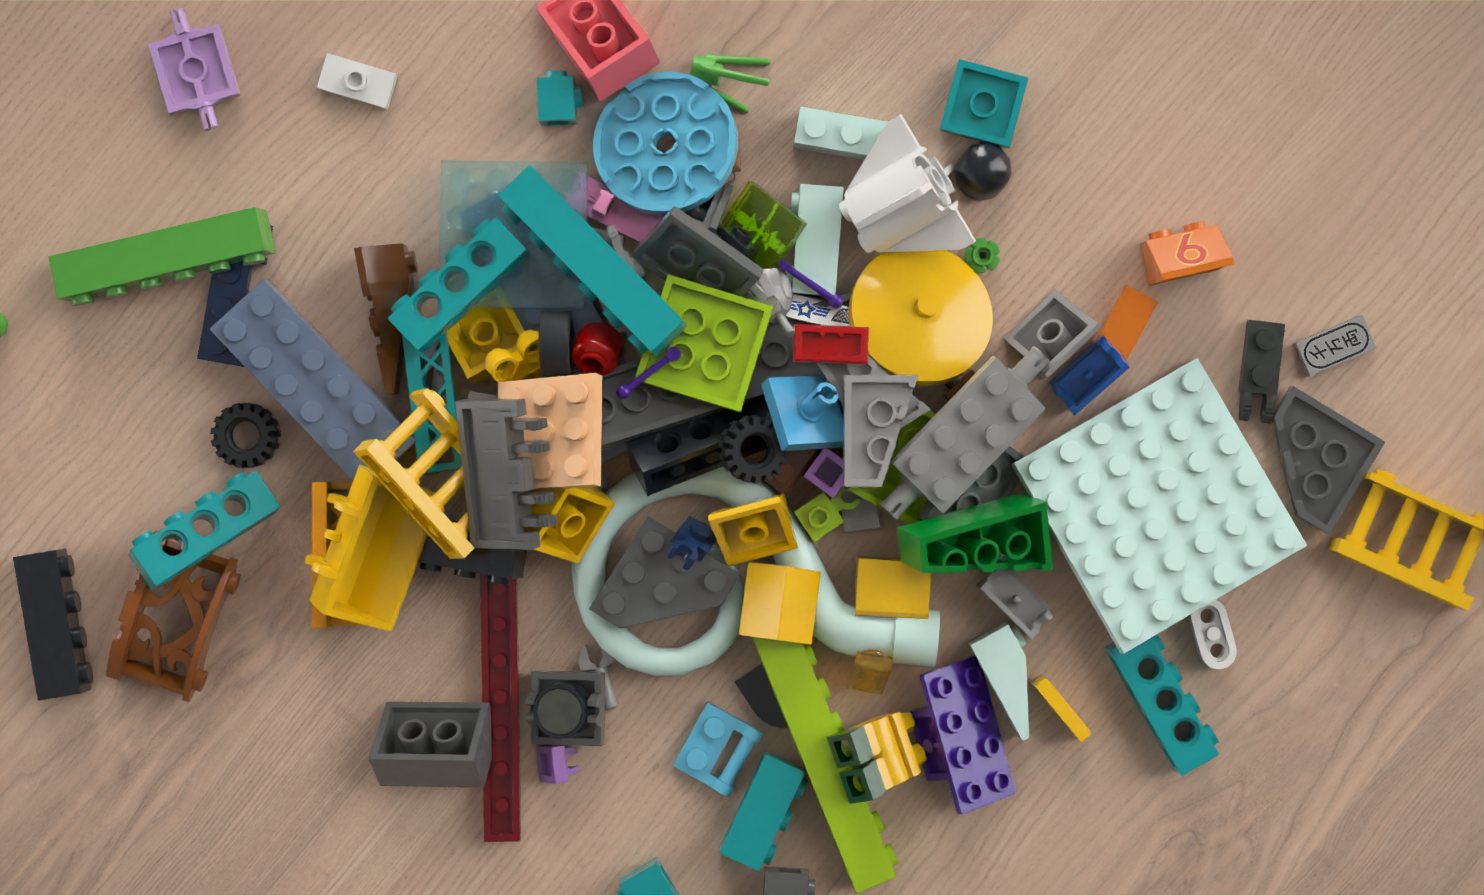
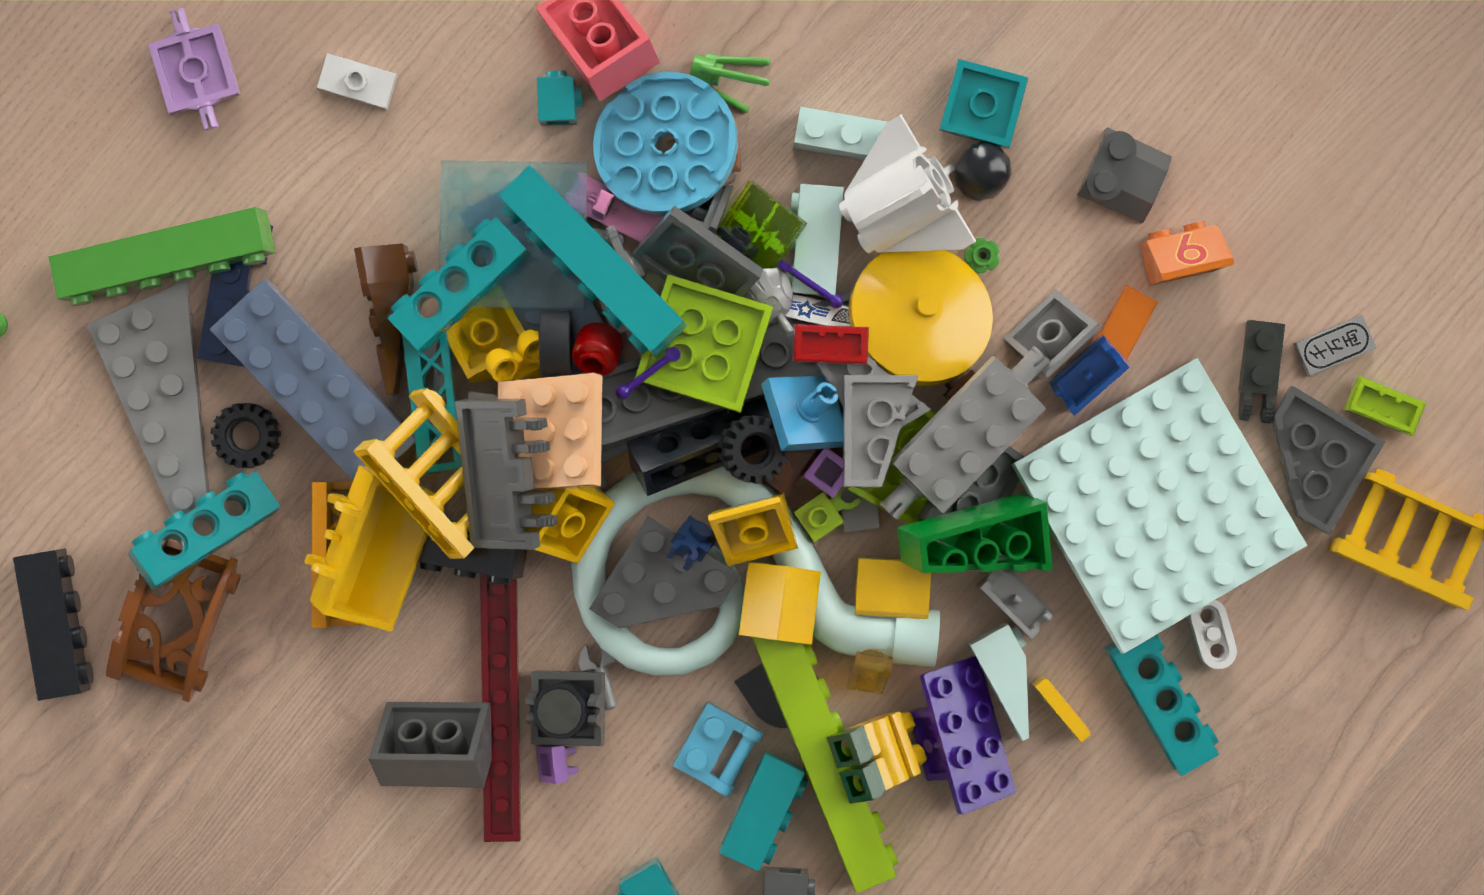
(157, 380): none -> light grey wing
(1125, 175): none -> dark grey slope
(1385, 406): none -> lime plate

